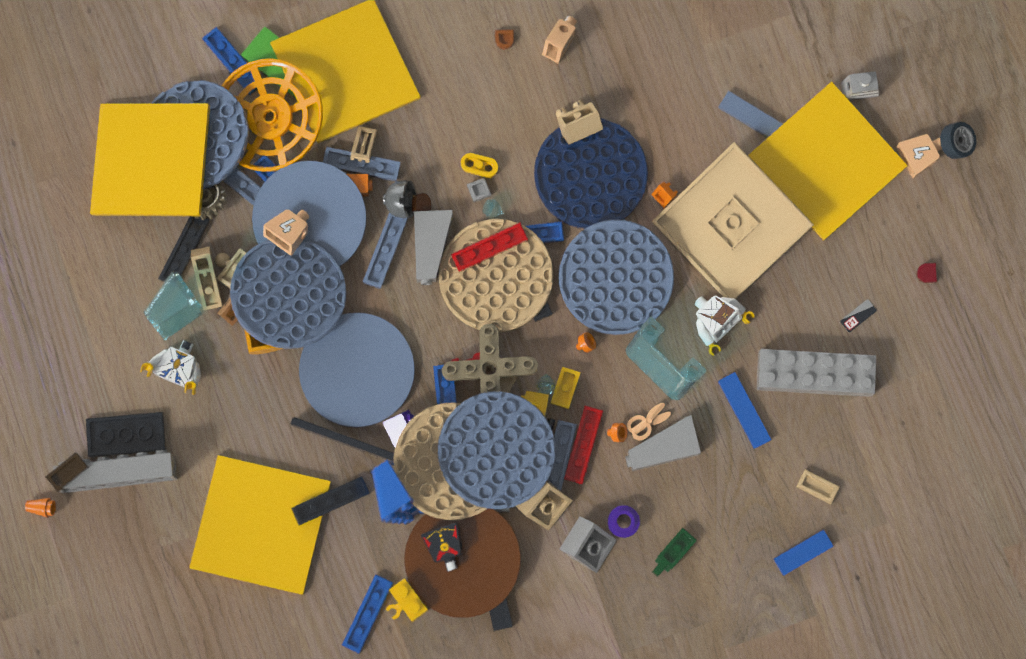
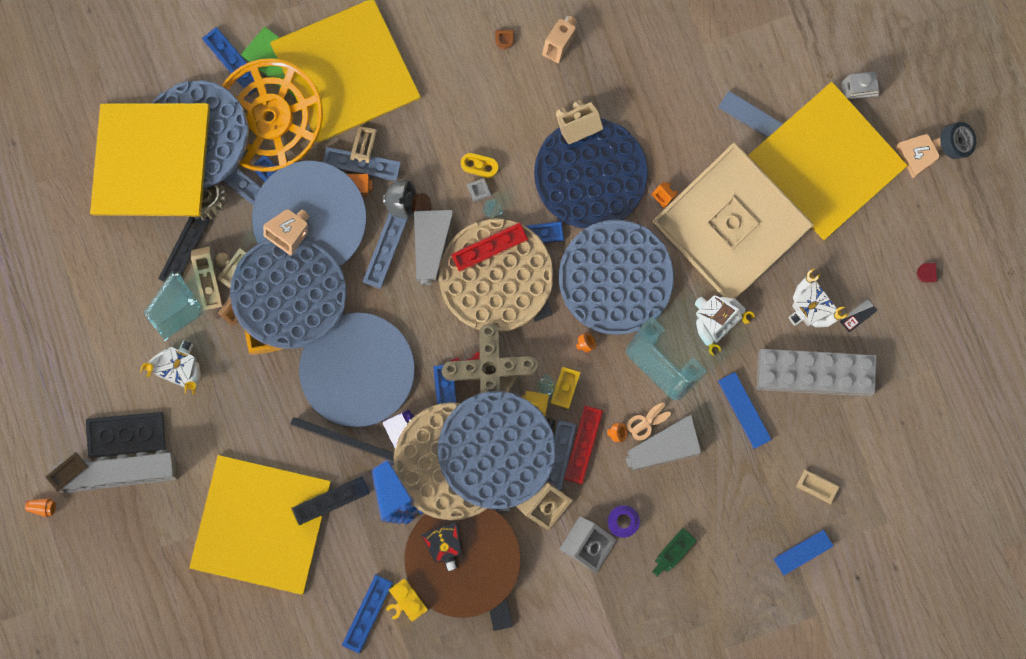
(814, 305): none -> torso

